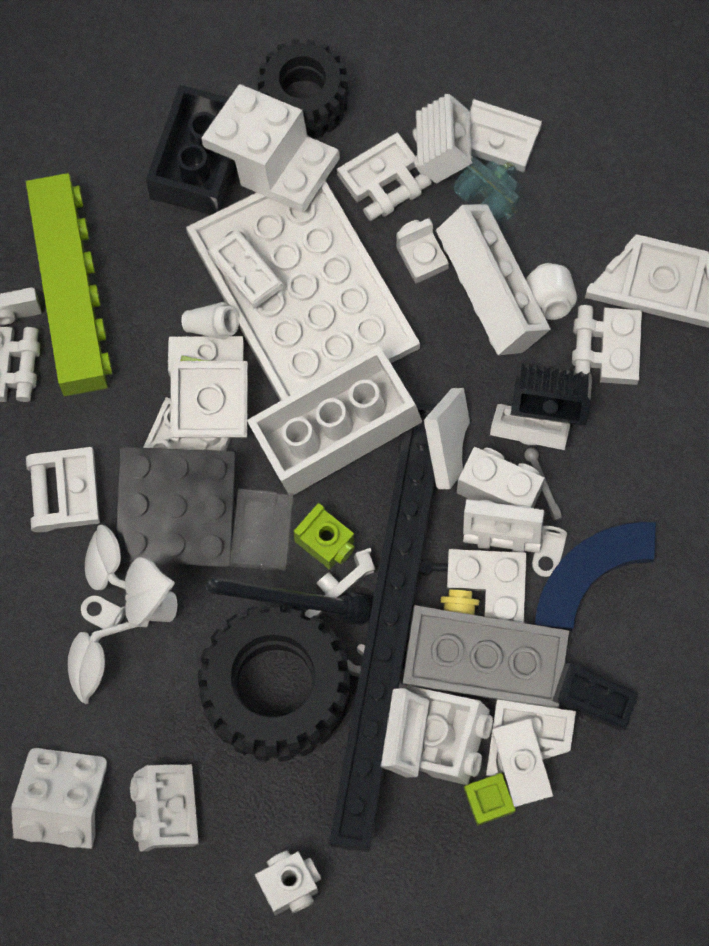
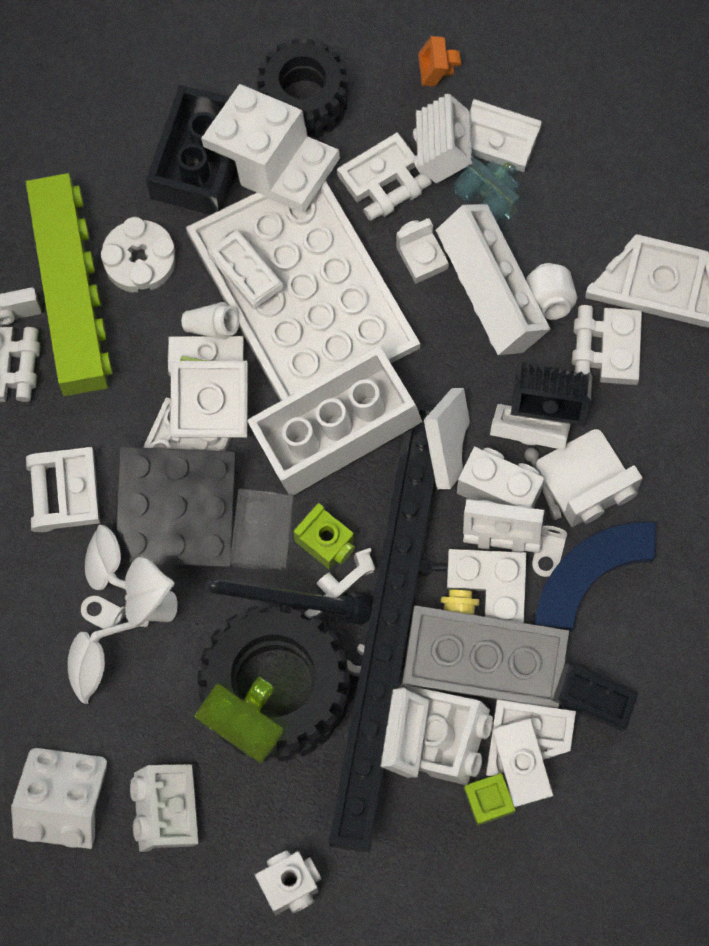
(132, 236): none -> white plate
(241, 720): none -> clear neon green plate
(437, 61): none -> orange tile
(588, 478): none -> white bracket

